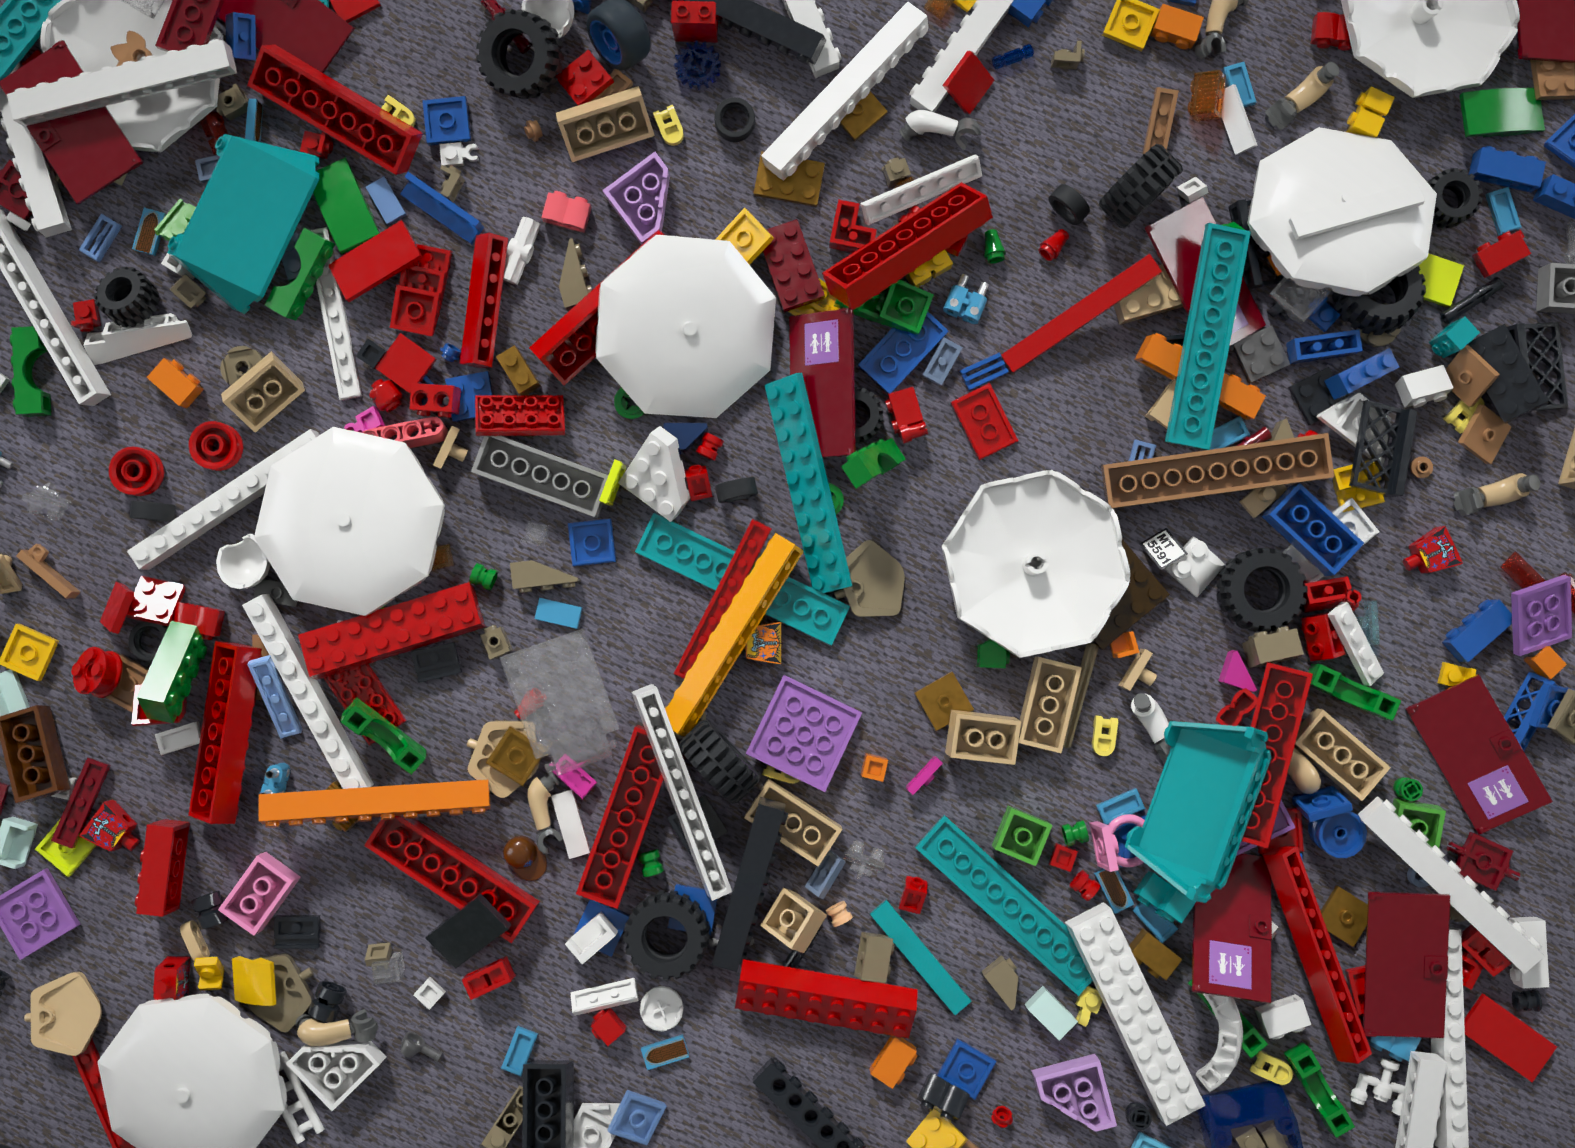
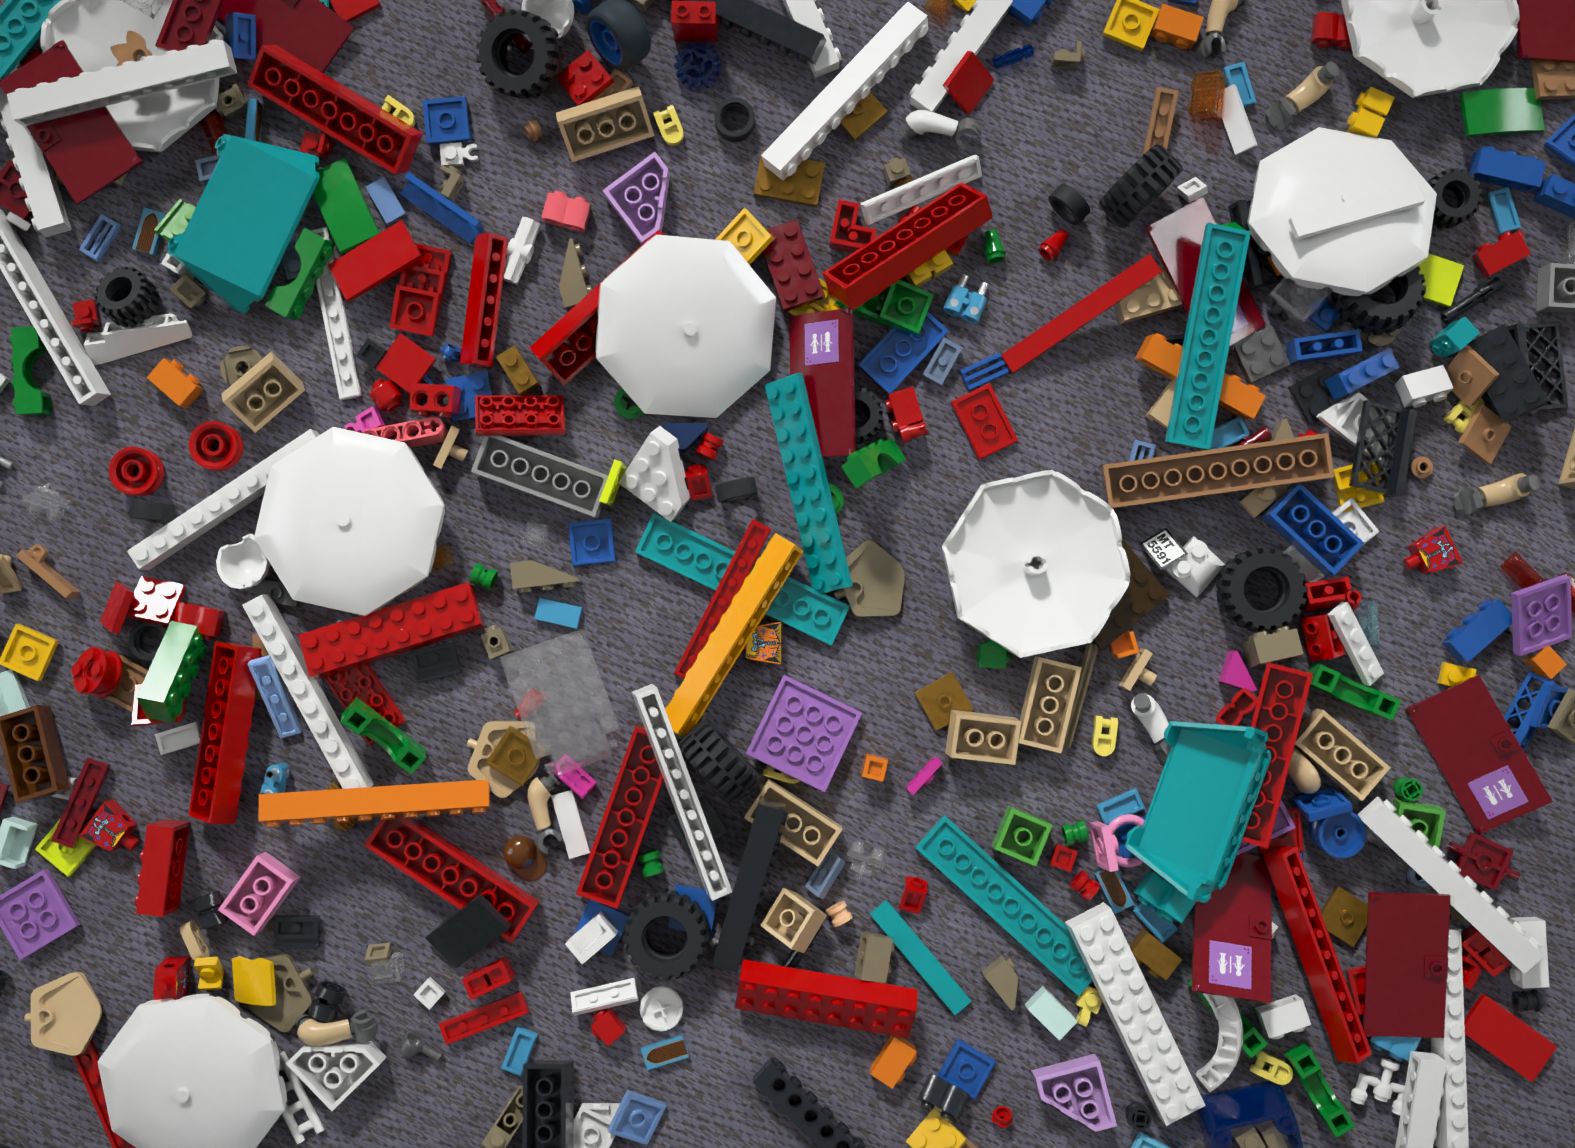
(483, 1017): none -> red plate

